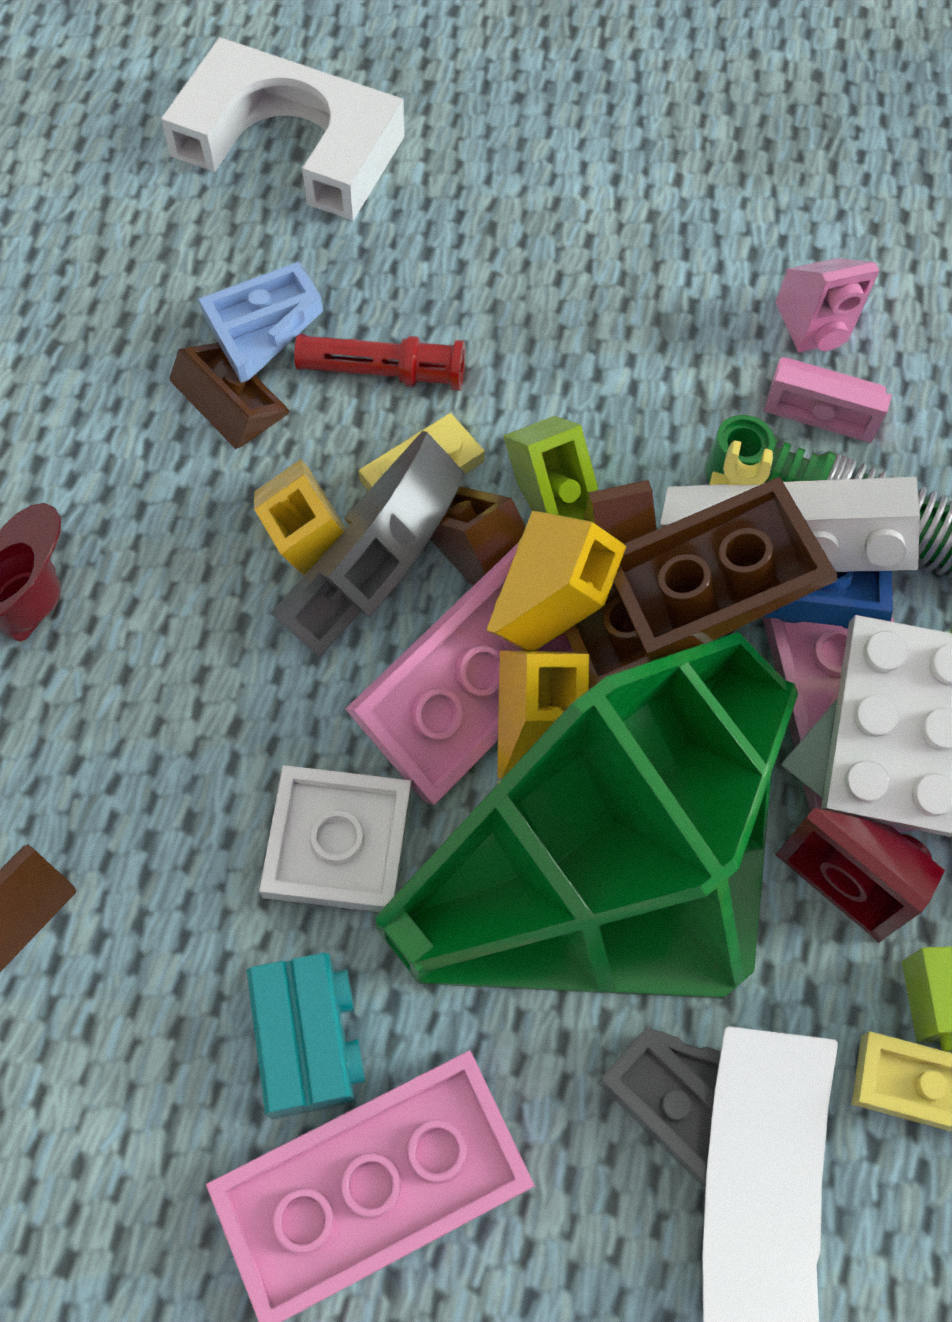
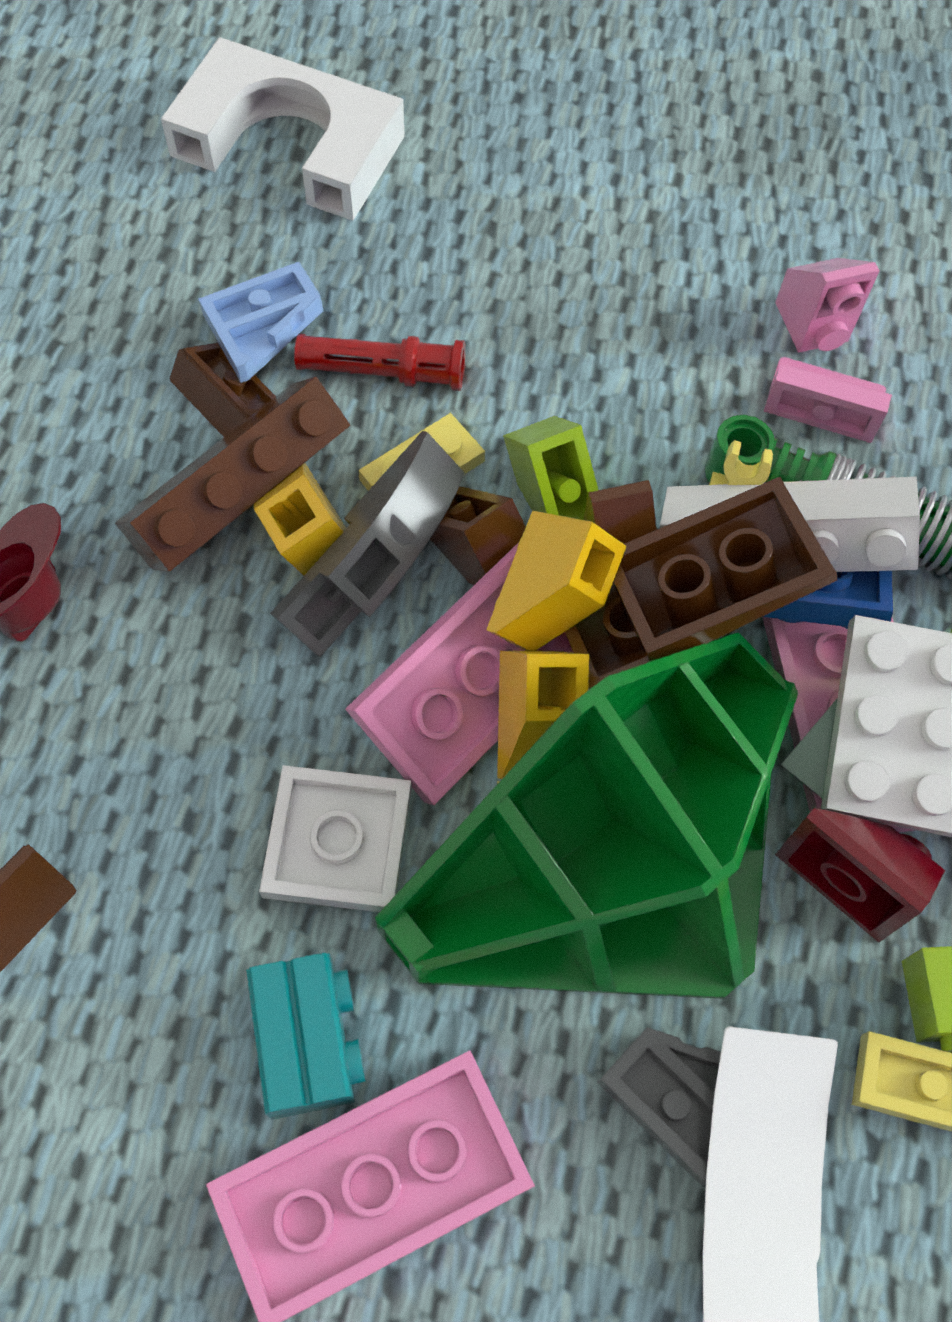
(233, 474): none -> reddish brown brick

